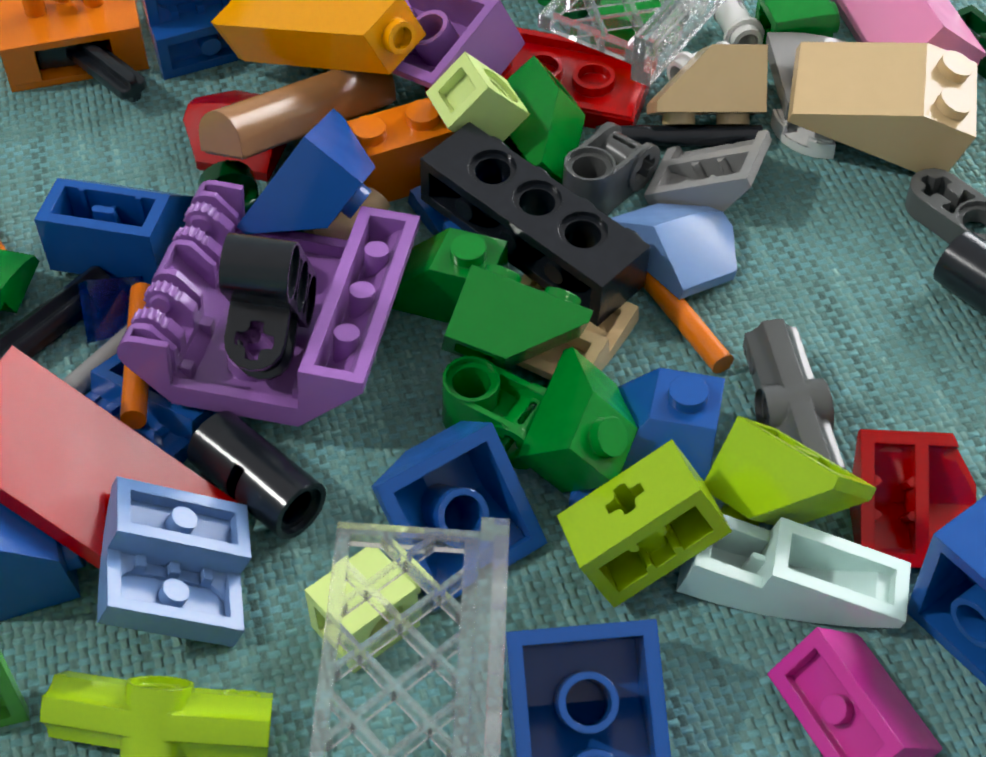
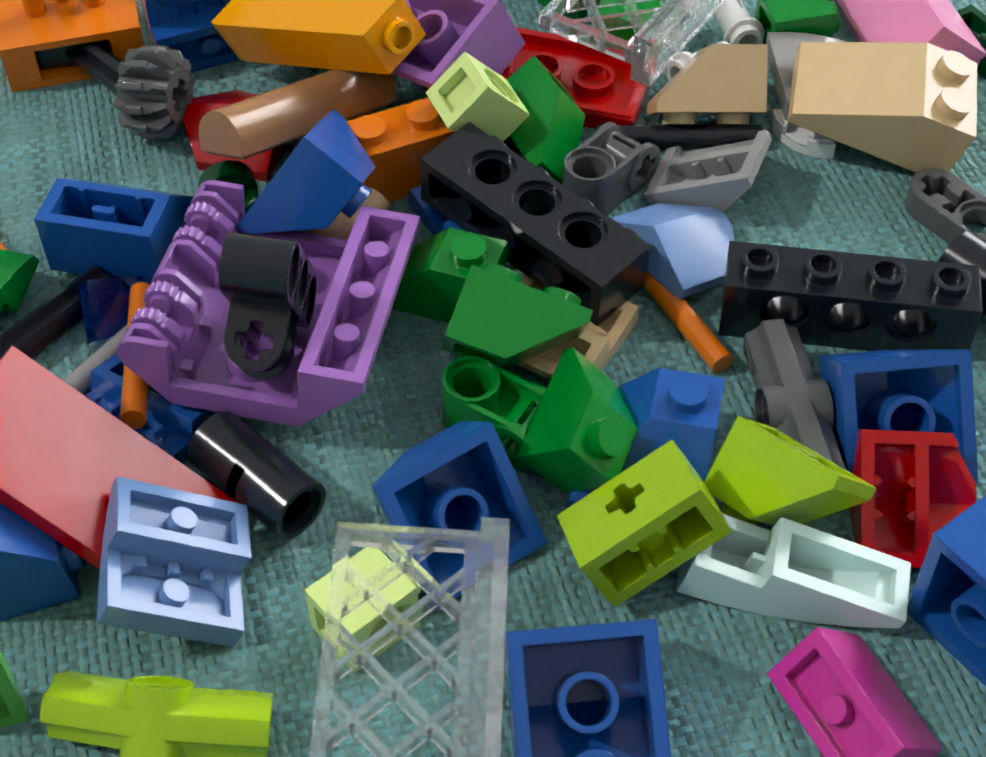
(154, 92): none -> dark grey gear
(851, 298): none -> black brick
(902, 394): none -> blue slope

